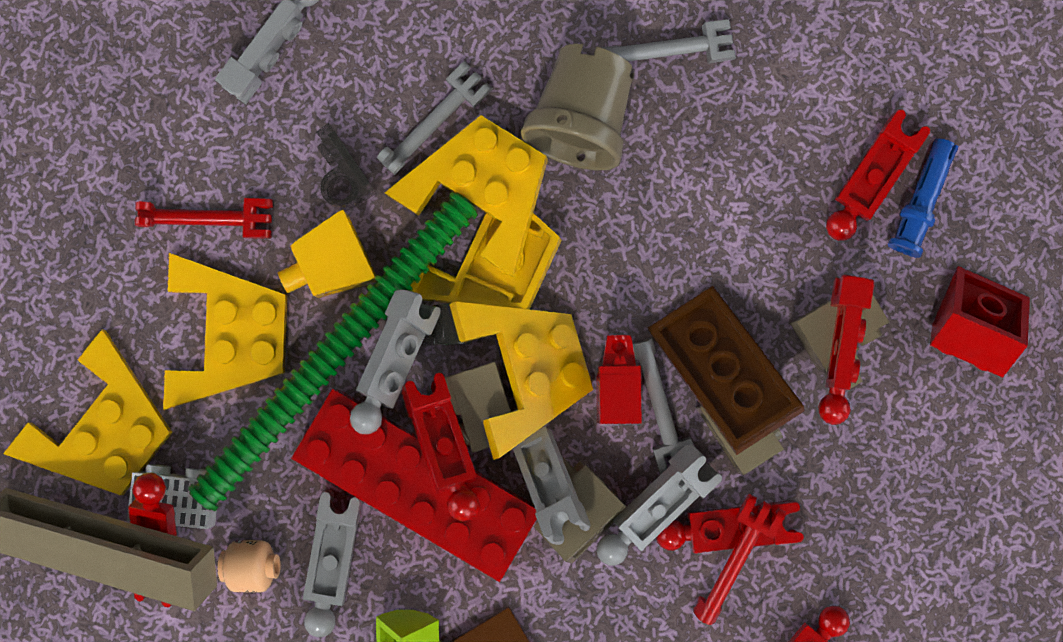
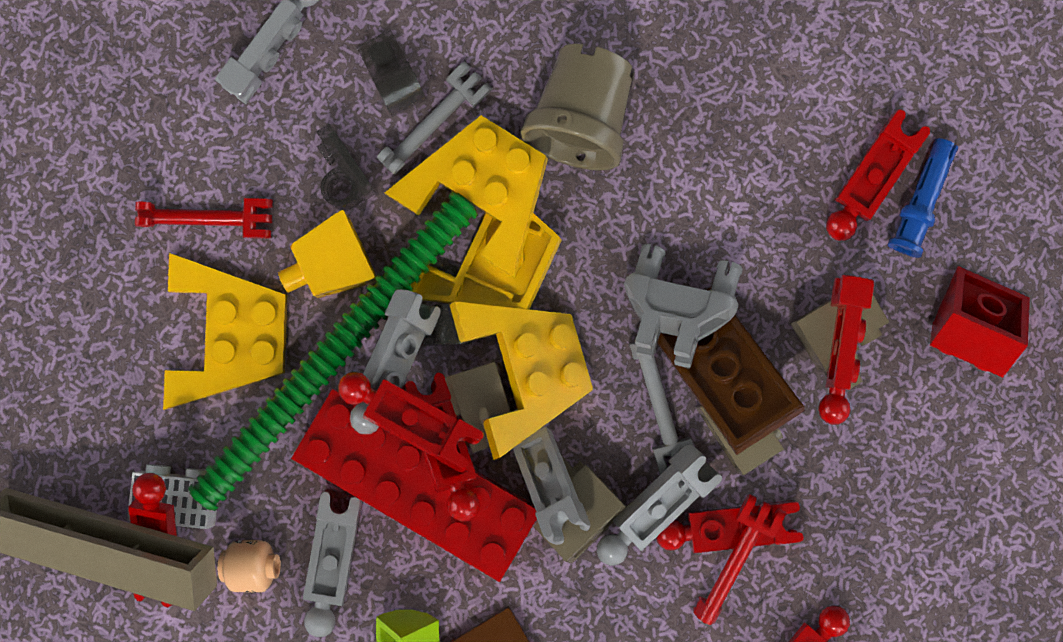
(111, 438): yellow wing -> none
(391, 73): none -> clear smoke plate
(411, 419): none -> red plate
(618, 383): red hinge -> none
(678, 308): none -> light grey connector
(708, 42): light grey hinge -> none

